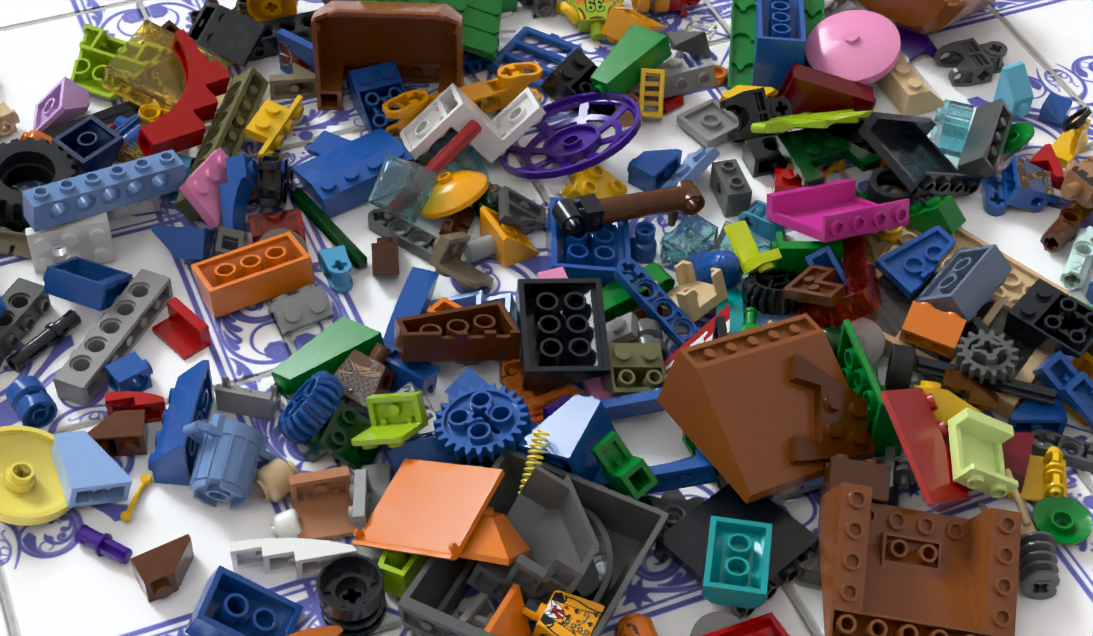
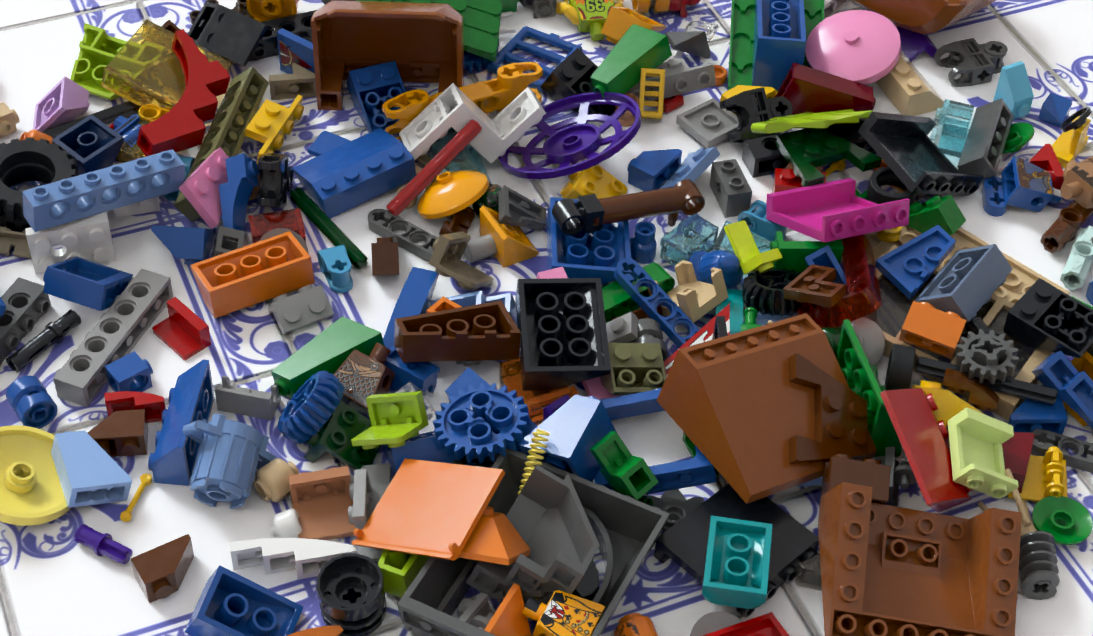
(402, 188): clear light blue slope -> none

